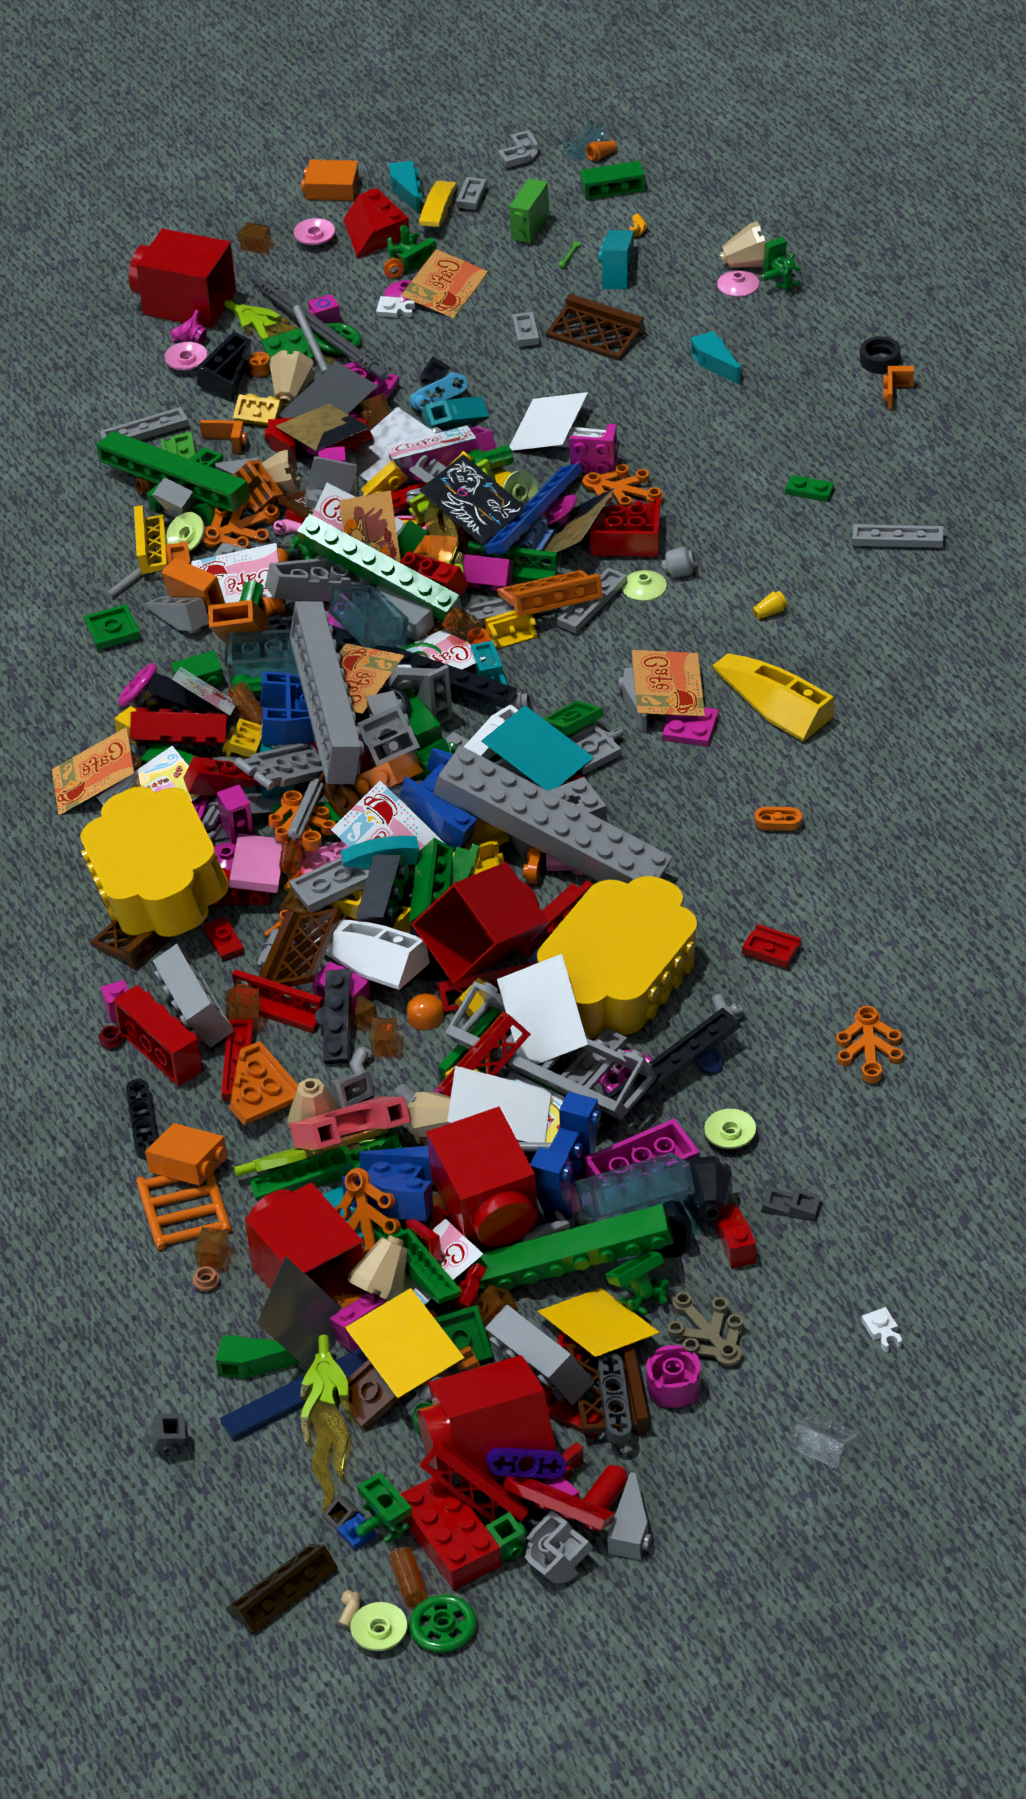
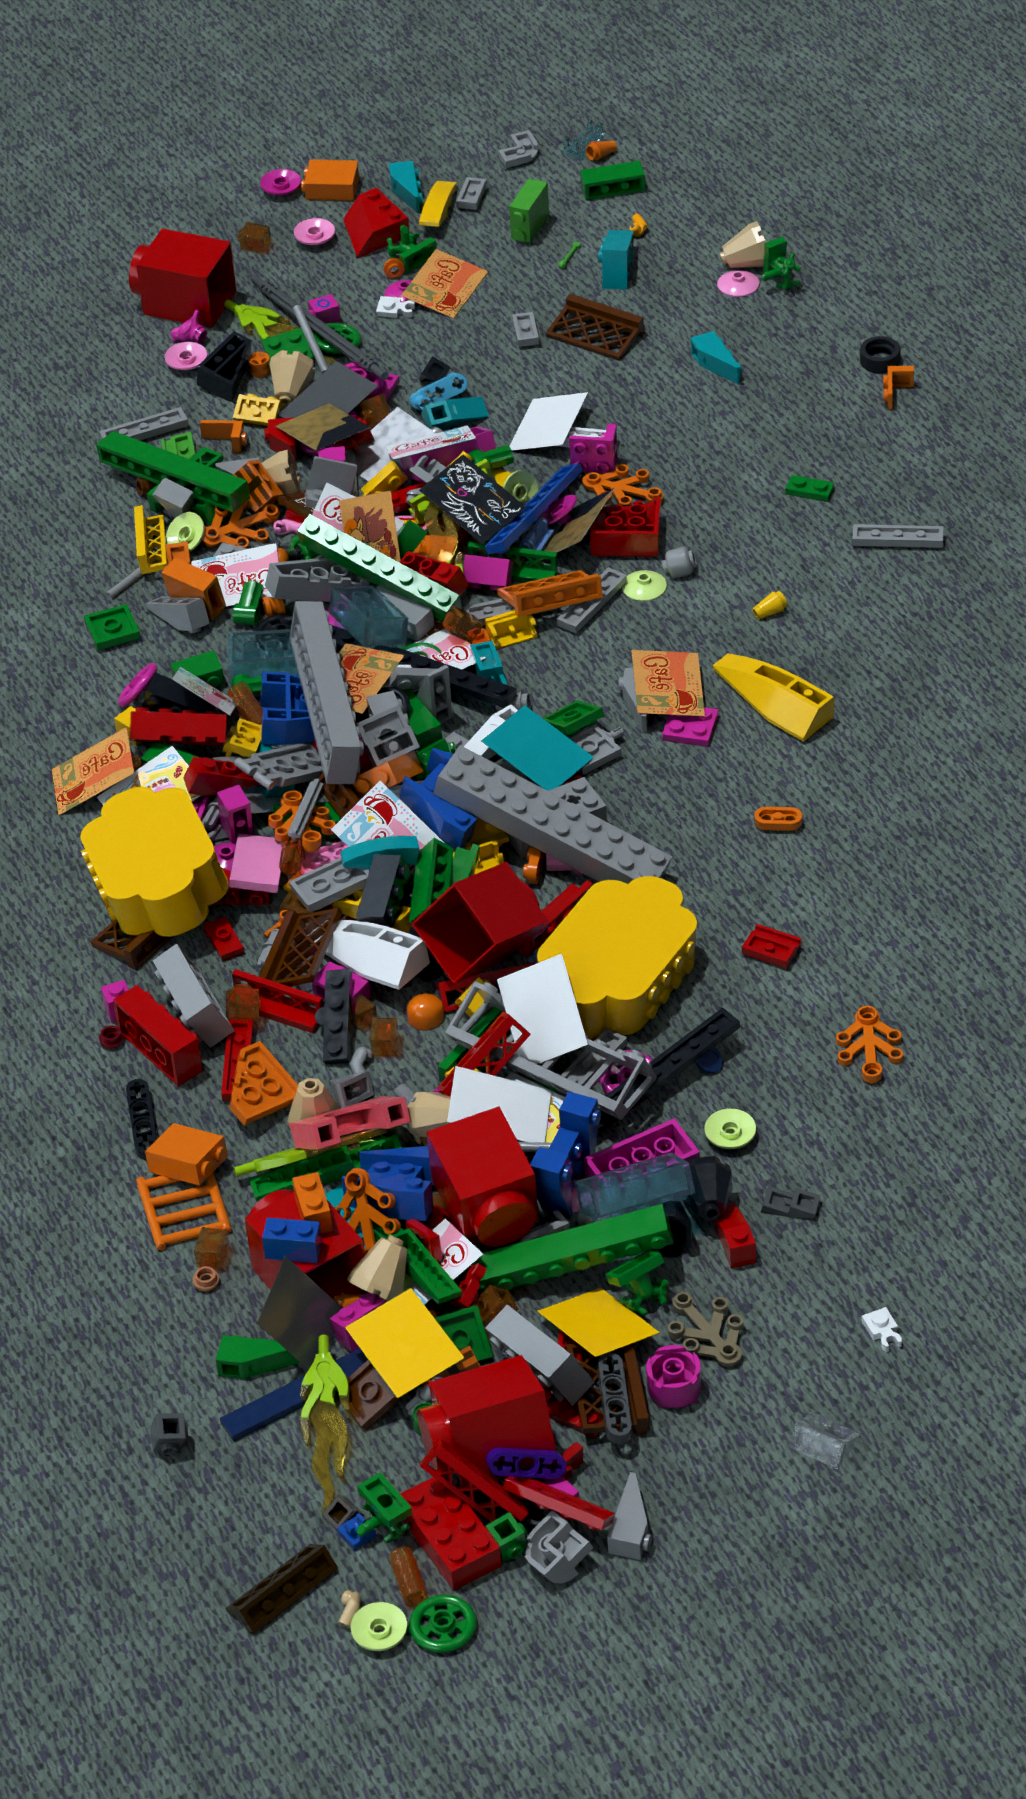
(236, 617): orange brick -> none
(280, 182): none -> dark pink dish
(292, 1238): none -> blue brick
(312, 1200): none -> orange brick
(607, 1487): red brick -> none
(719, 1002): light grey arm -> none

